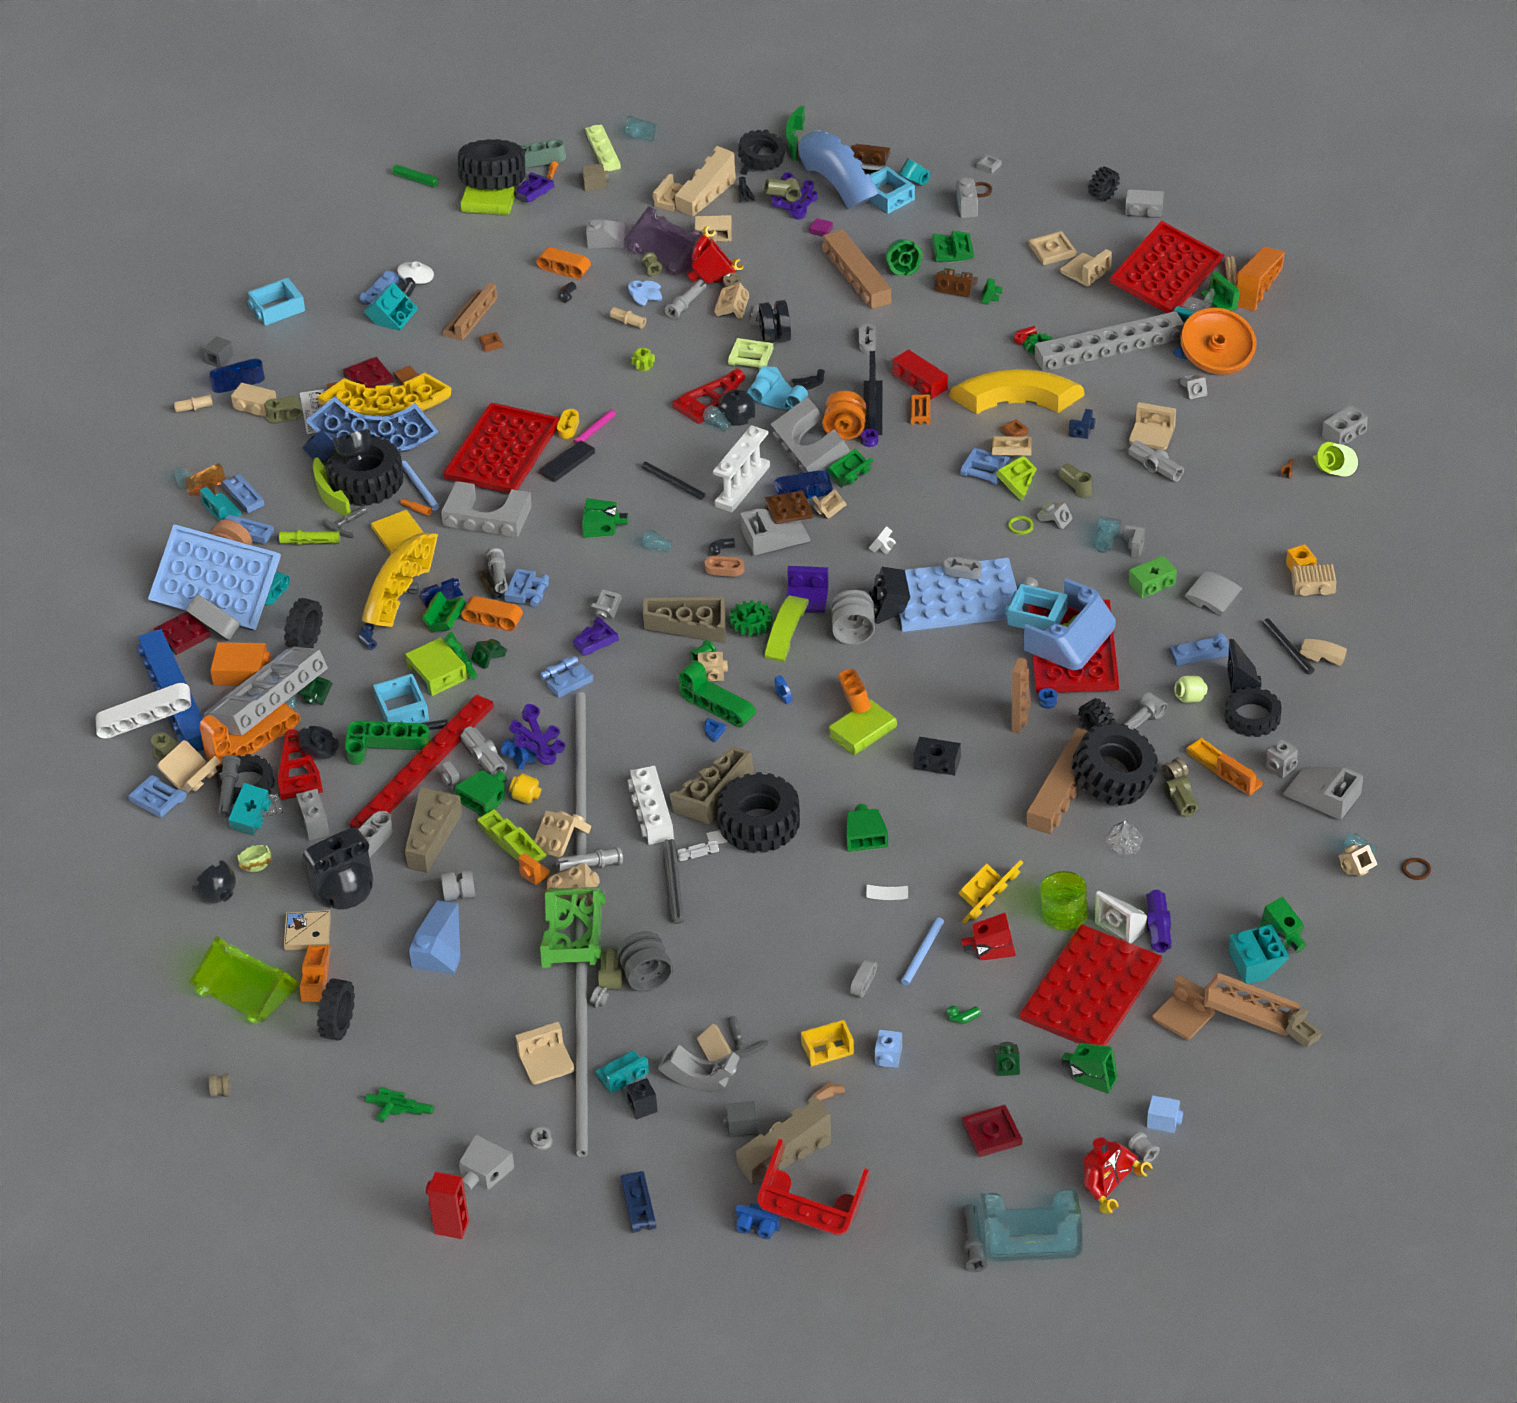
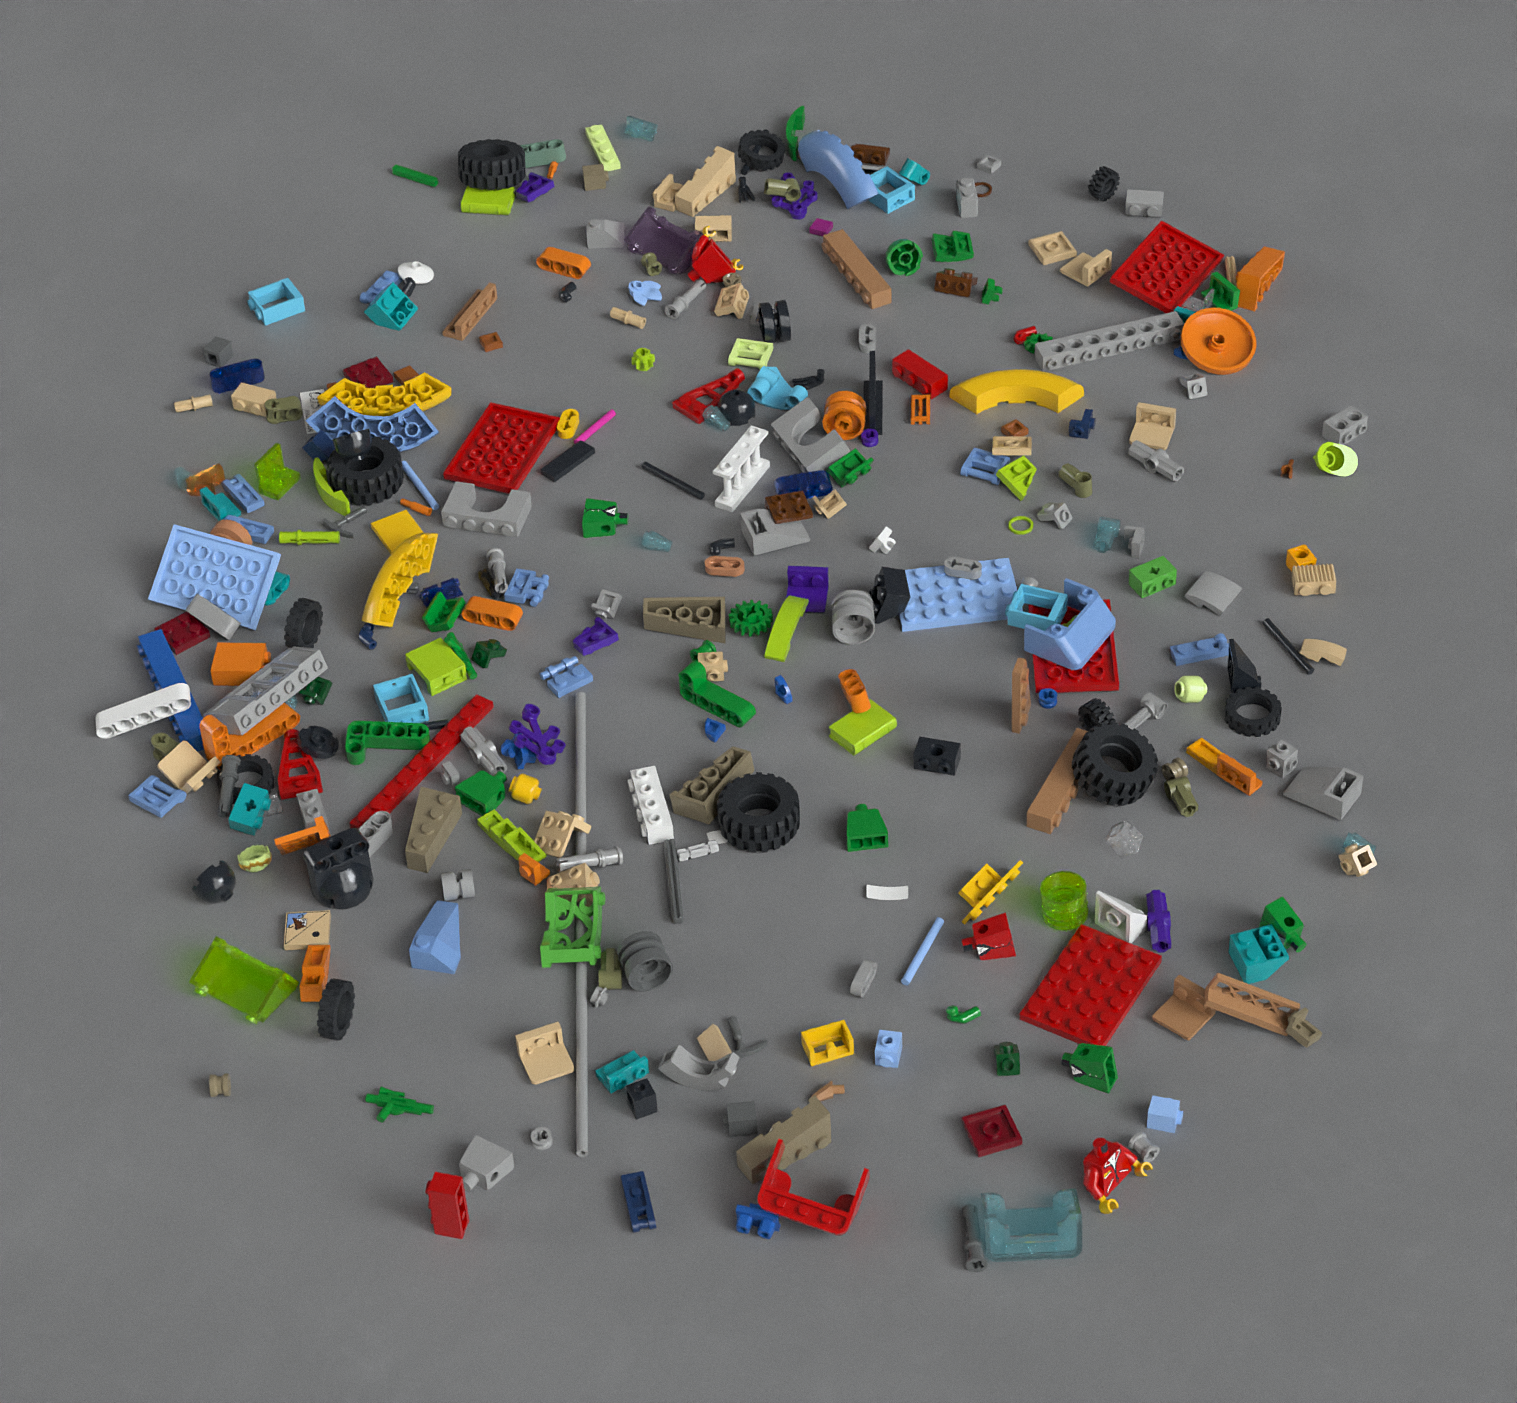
(272, 476): none -> clear neon green bracket
(303, 838): none -> orange fence
(1413, 876): reddish brown piece -> none

